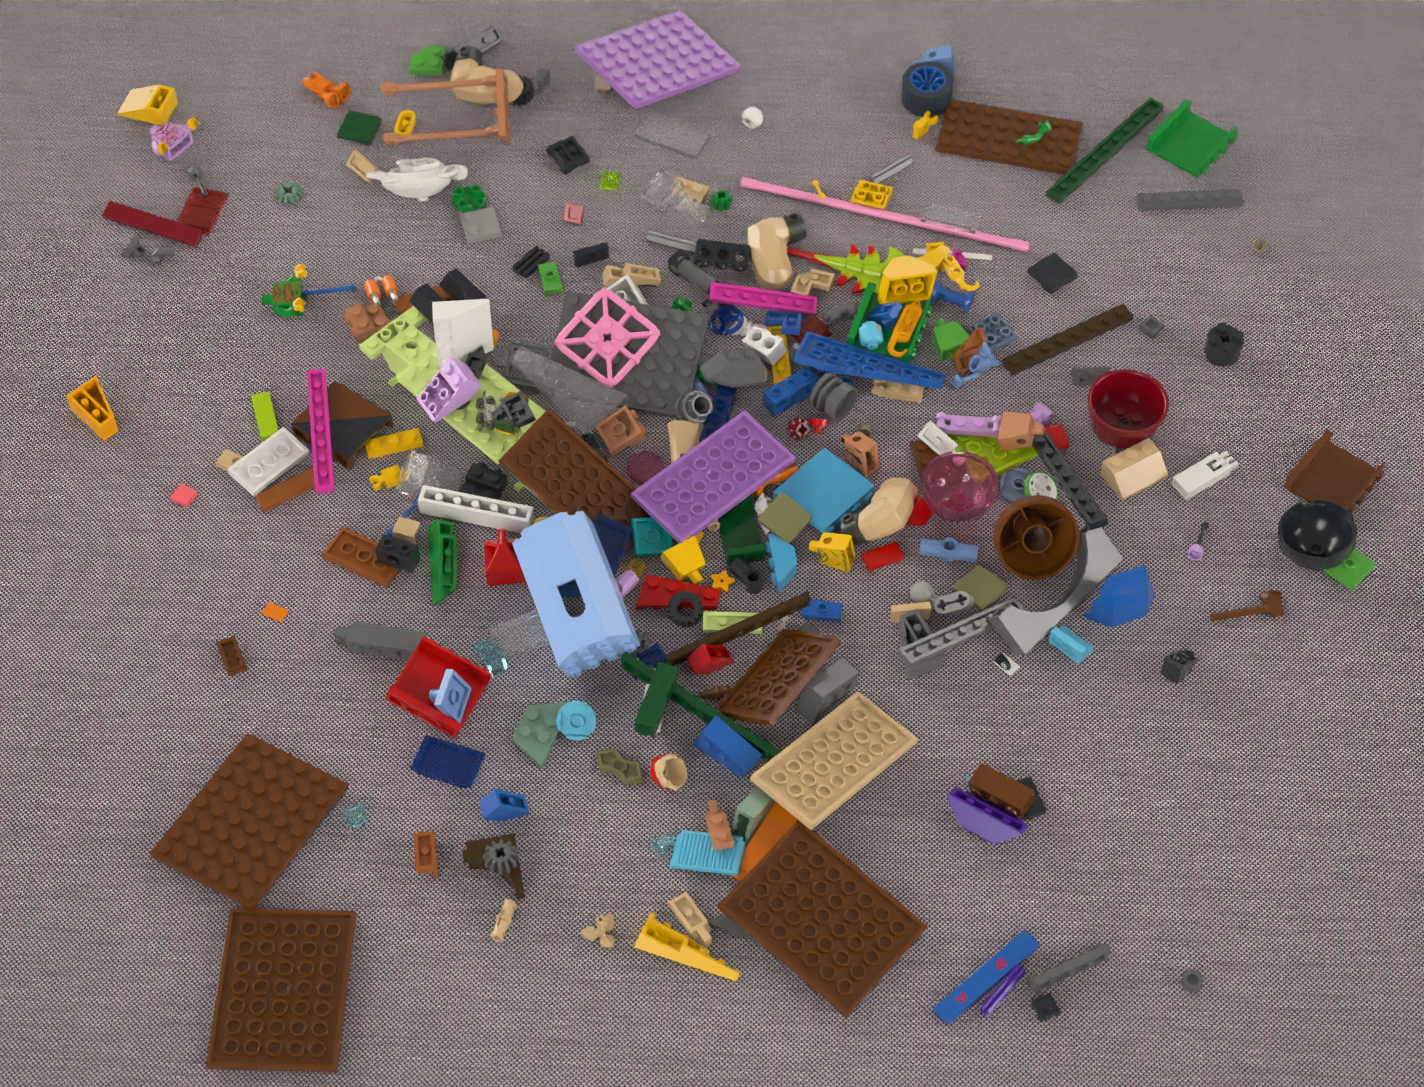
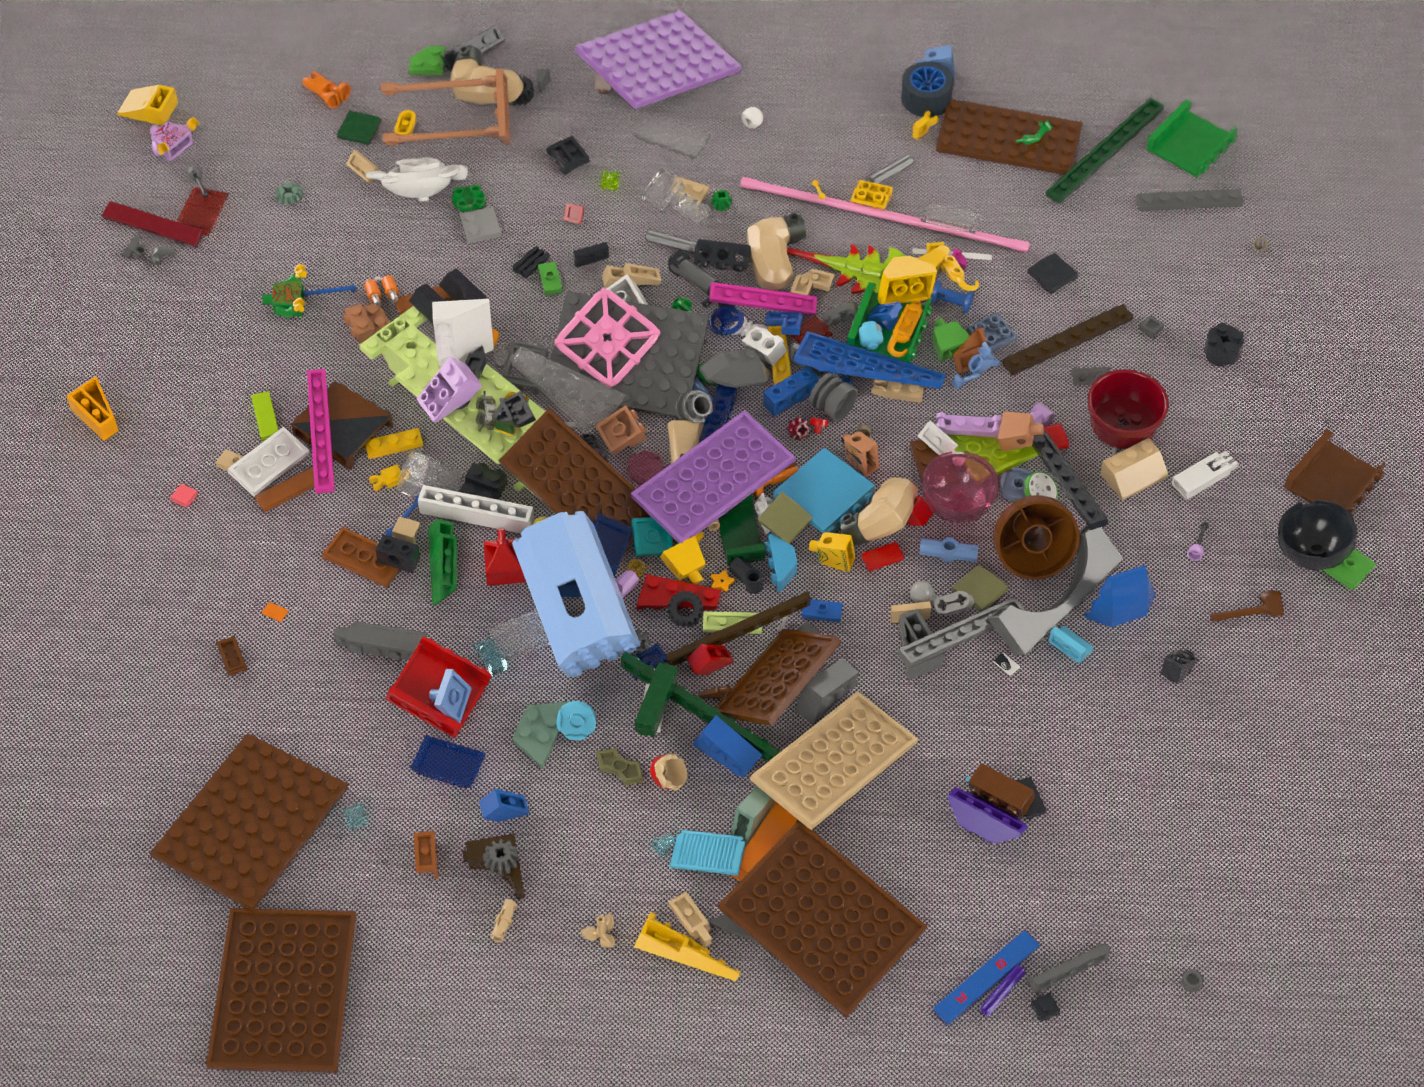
(718, 827): nougat hinge -> none

